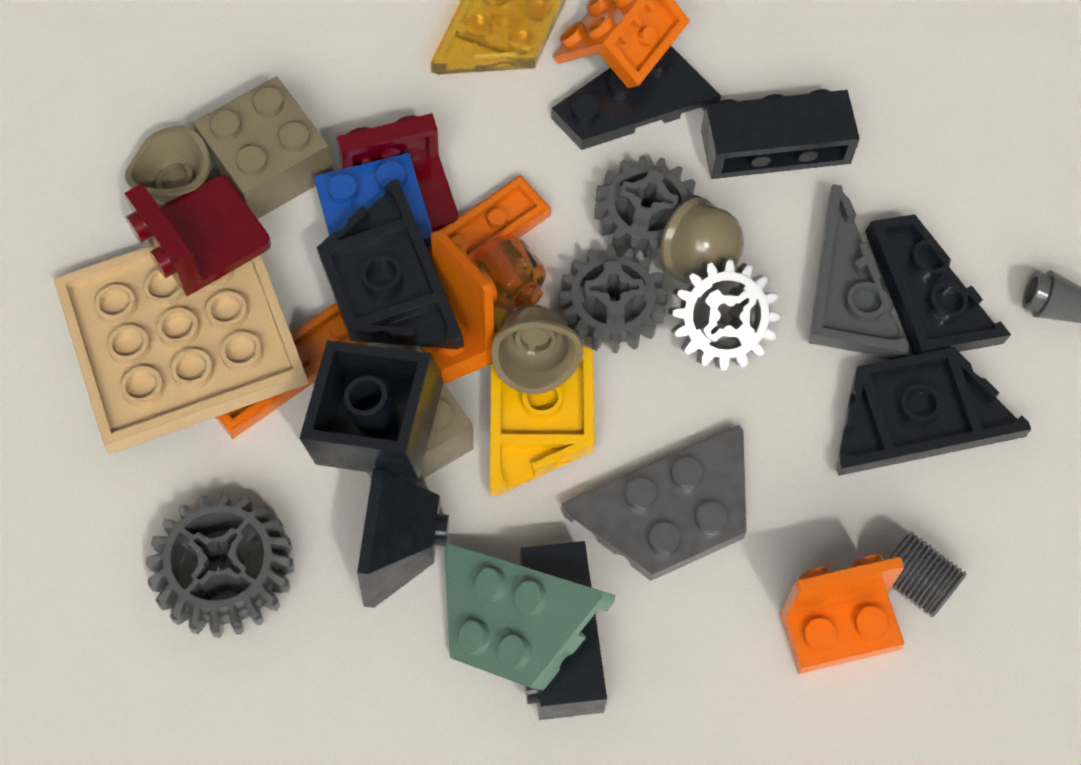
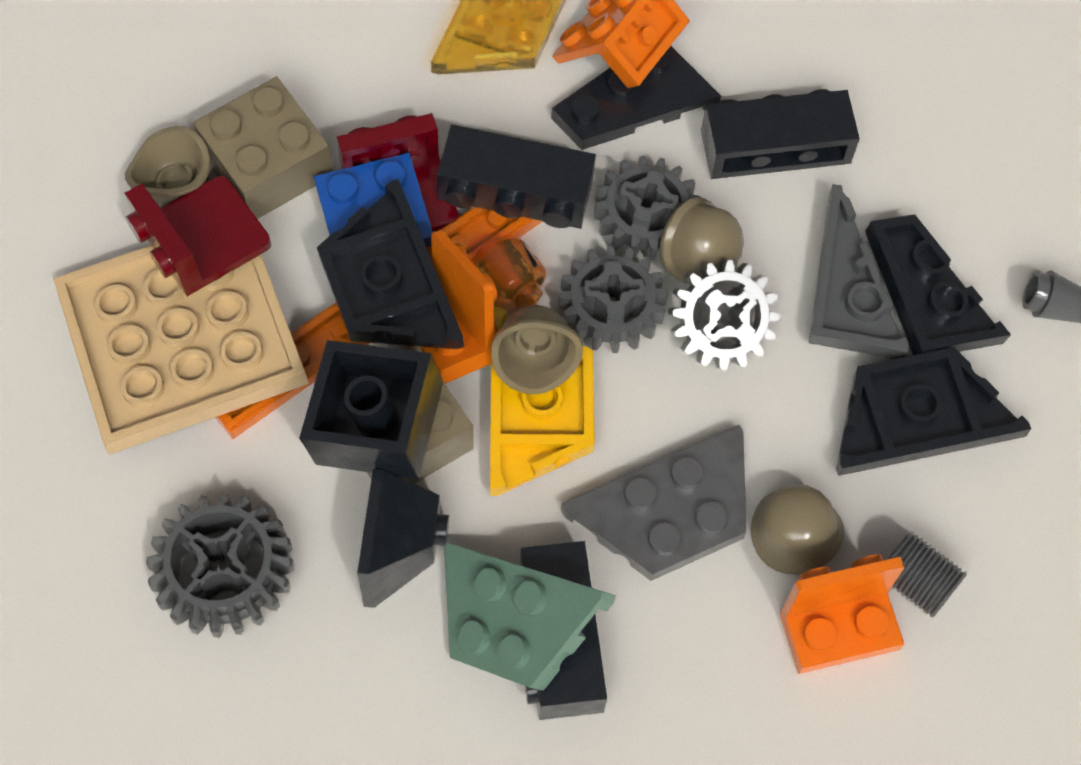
(515, 177): none -> black brick
(796, 529): none -> dark tan helmet

